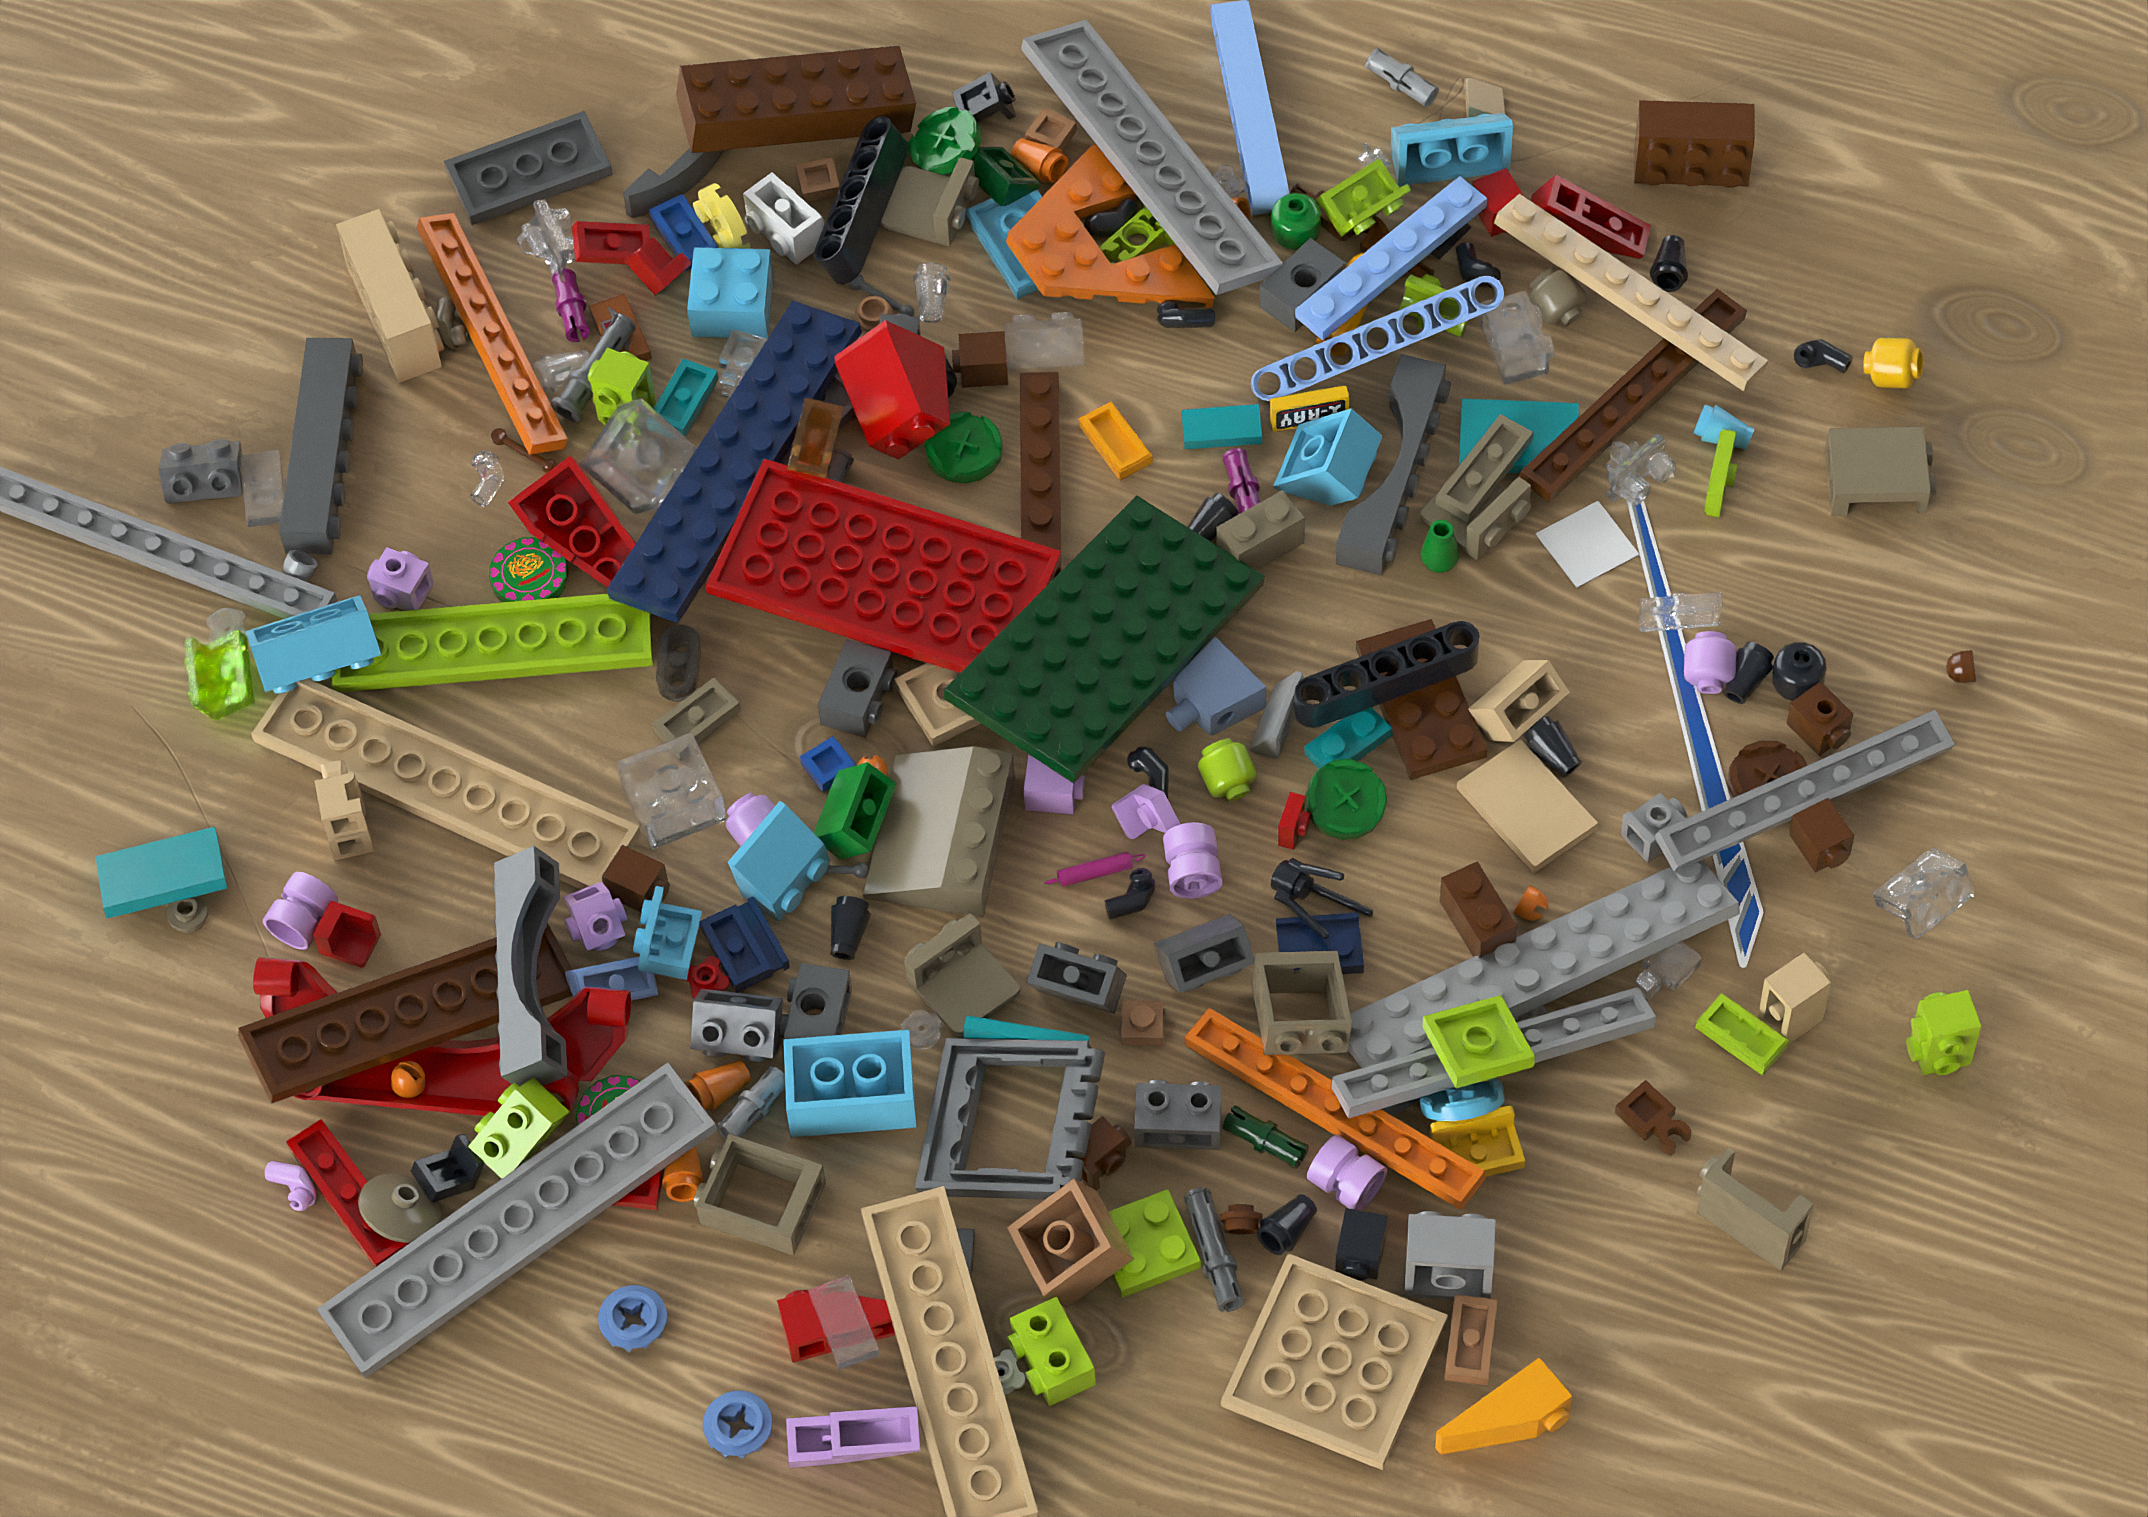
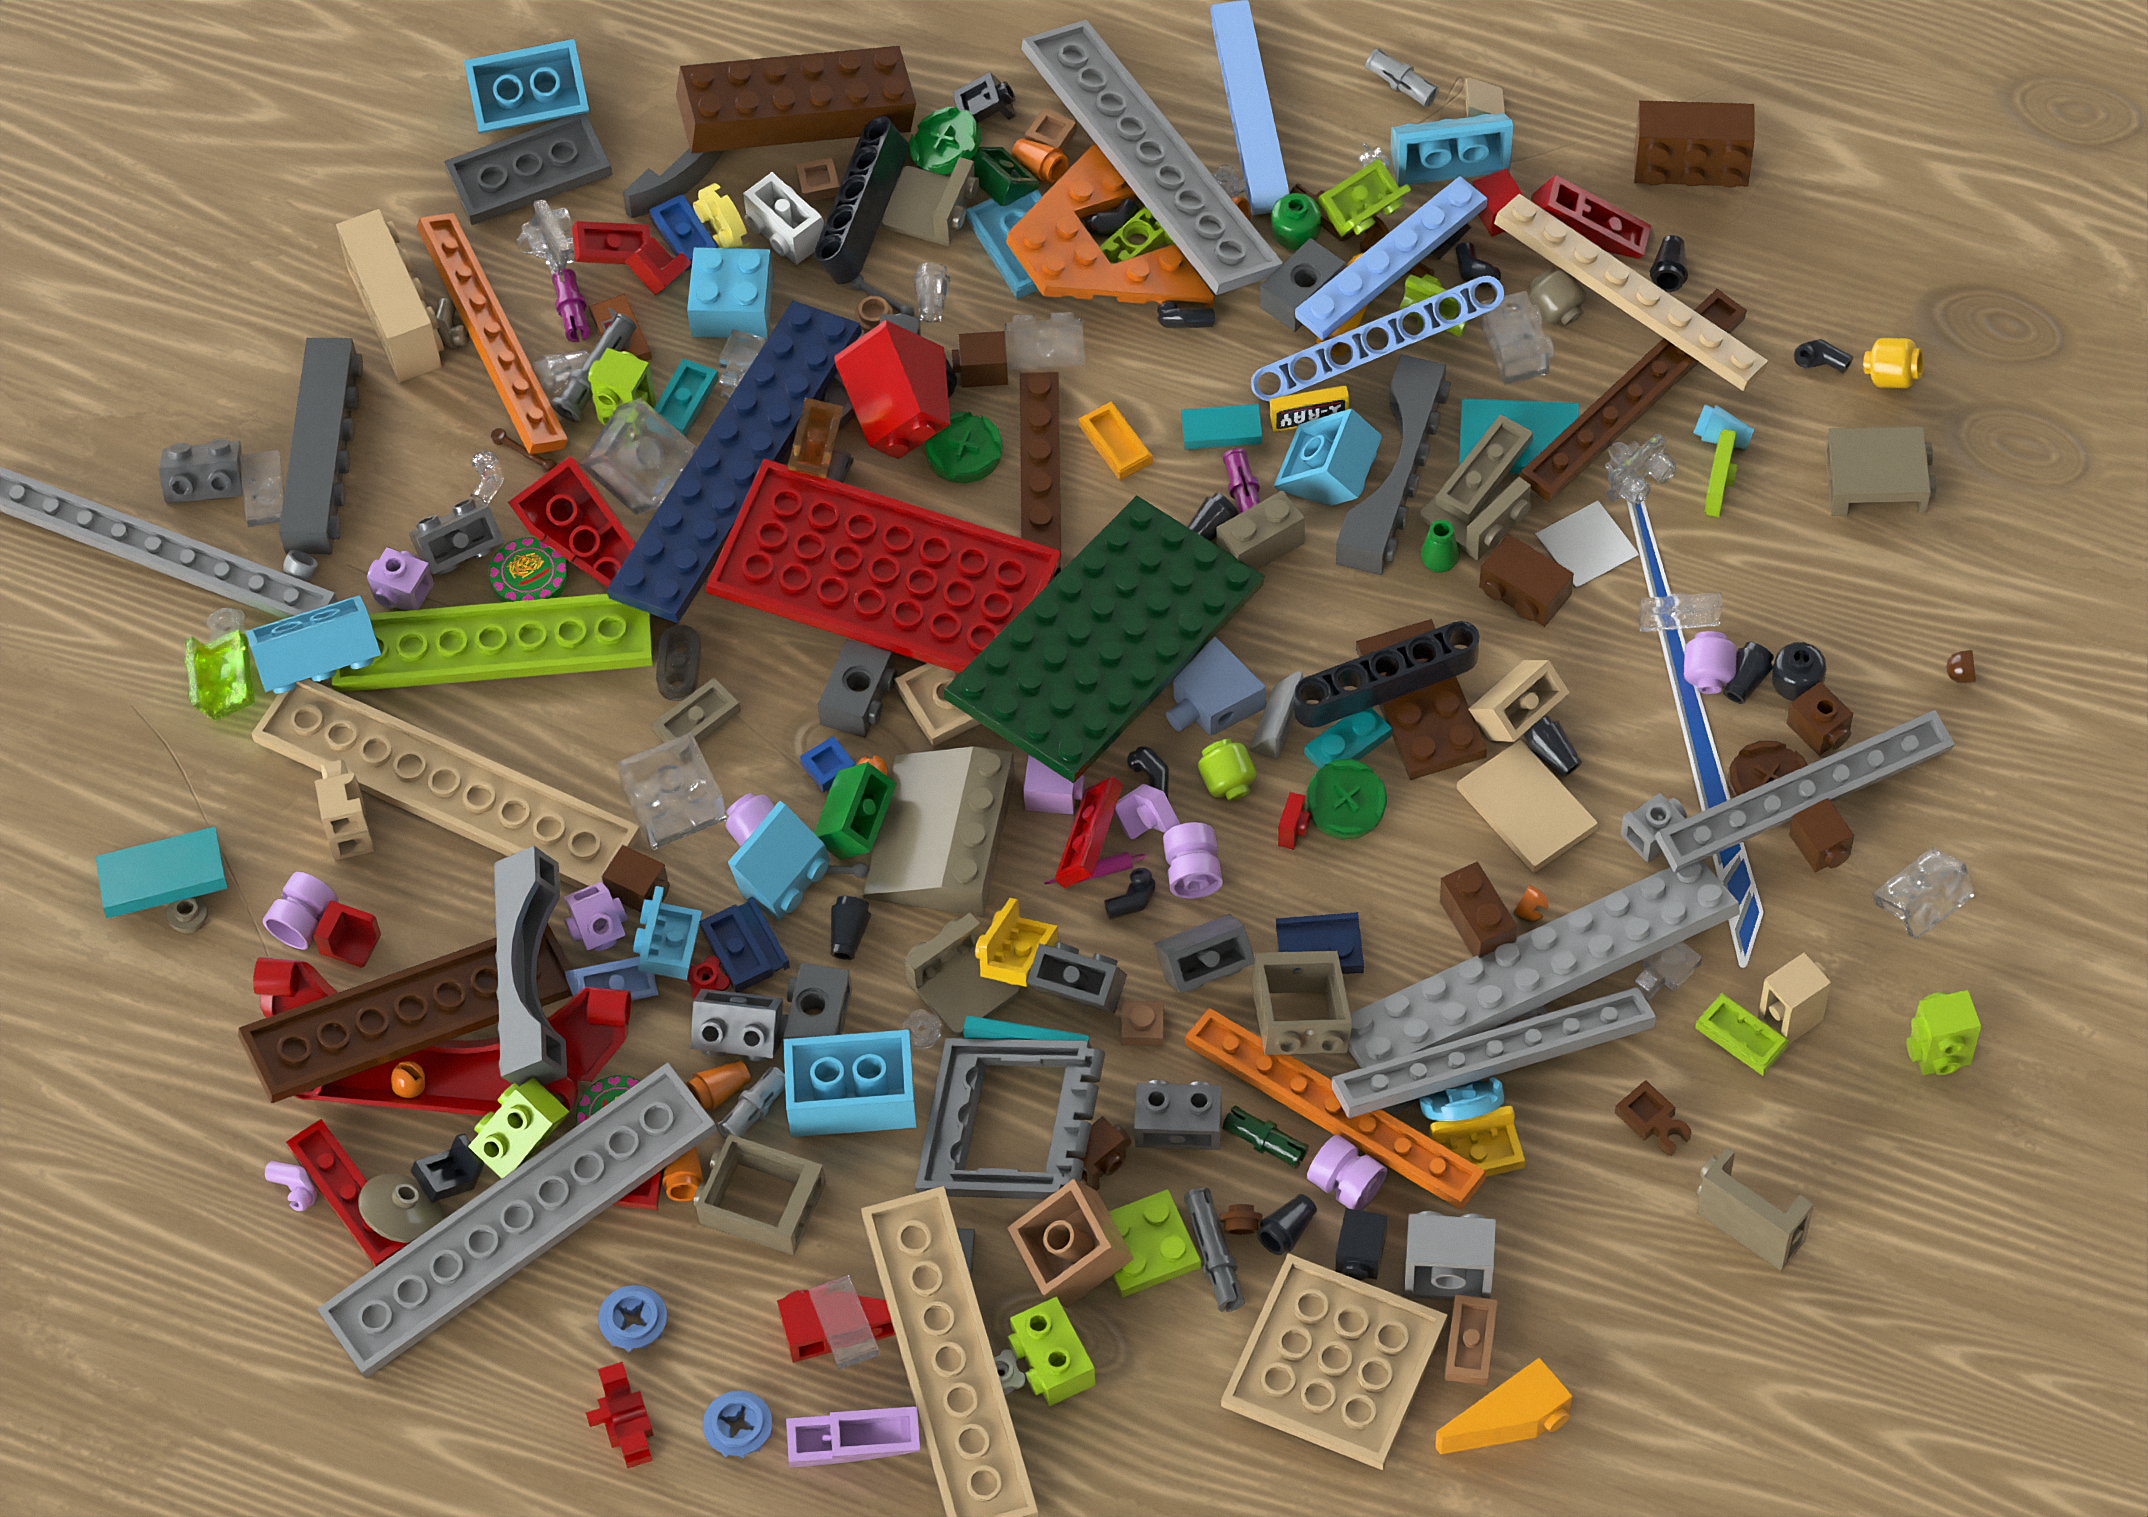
(456, 536): none -> flat silver brick
(526, 86): none -> medium azure slope
(623, 1415): none -> red piece
(1011, 945): none -> yellow bracket
(1088, 832): none -> red tile
(1294, 881): black plant -> none
(1478, 1041): lime plate -> none
(1526, 580): none -> reddish brown brick

